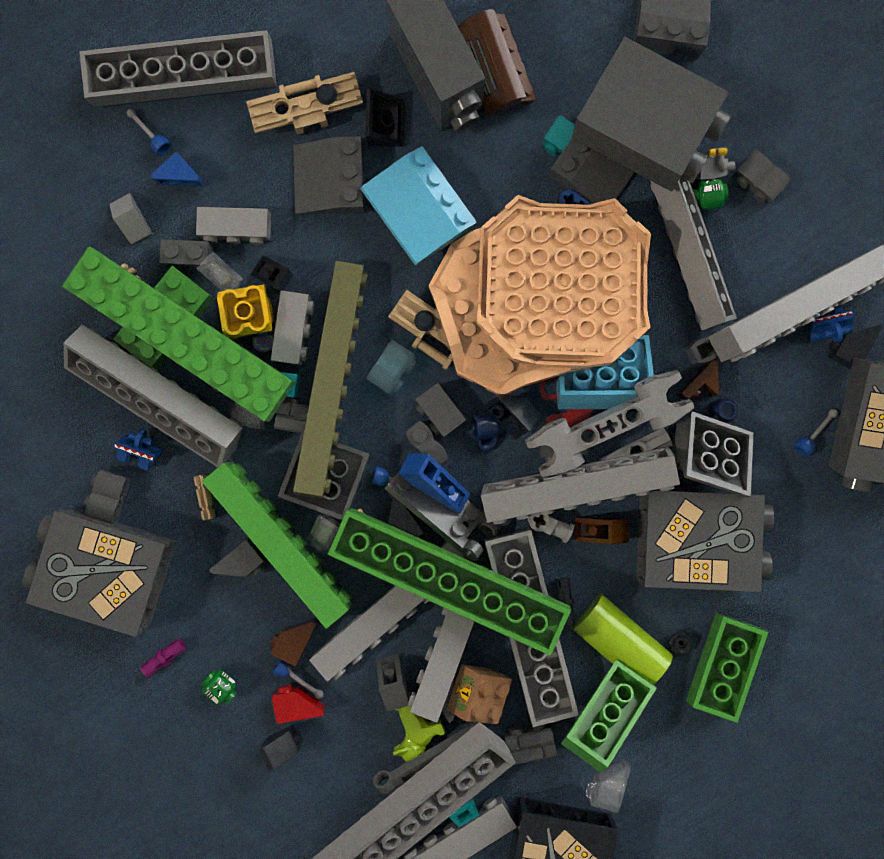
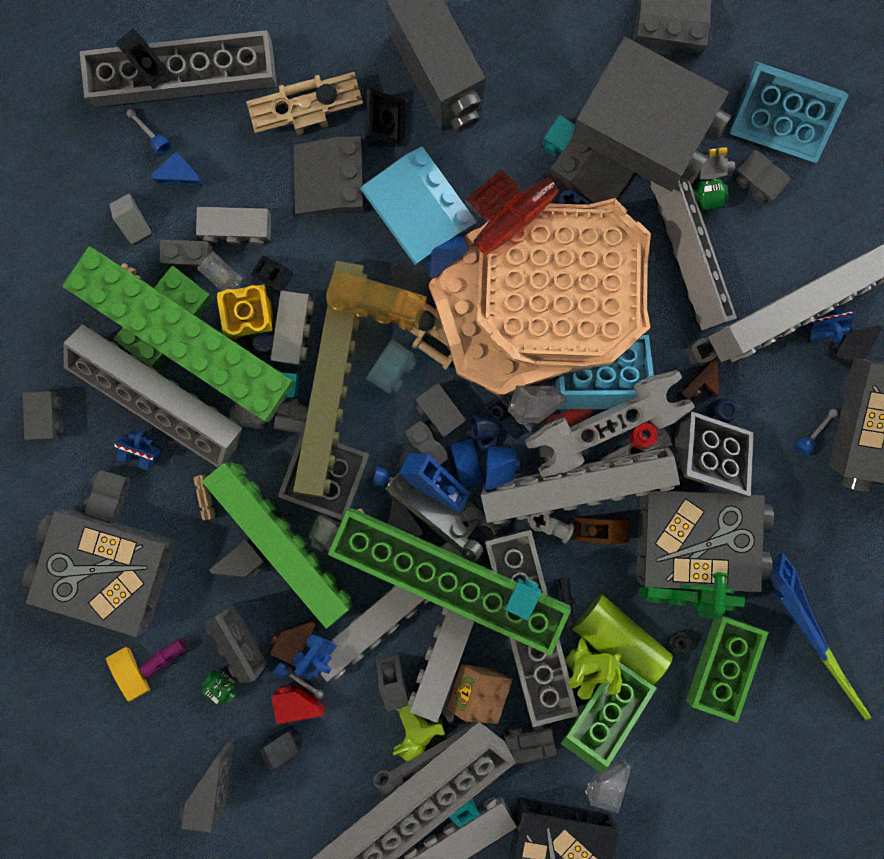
(42, 415): none -> dark grey brick
(127, 675): none -> yellow slope
(143, 58): none -> black slope
(210, 795): none -> dark grey slope
(236, 644): none -> dark grey slope
(316, 659): none -> blue hips
(376, 300): none -> clear yellow brick
(446, 254): none -> blue slope
(467, 463): none -> blue slope
(499, 61): reddish brown brick -> none
(500, 466): none -> blue slope
(507, 208): none -> clear red plate
(523, 598): none -> teal brick
(535, 403): none -> clear slope
(593, 668): none -> lime animal
(636, 436): none -> red brick
(707, 601): none -> green plate
(787, 112): none -> medium azure slope
(793, 600): none -> blue plate

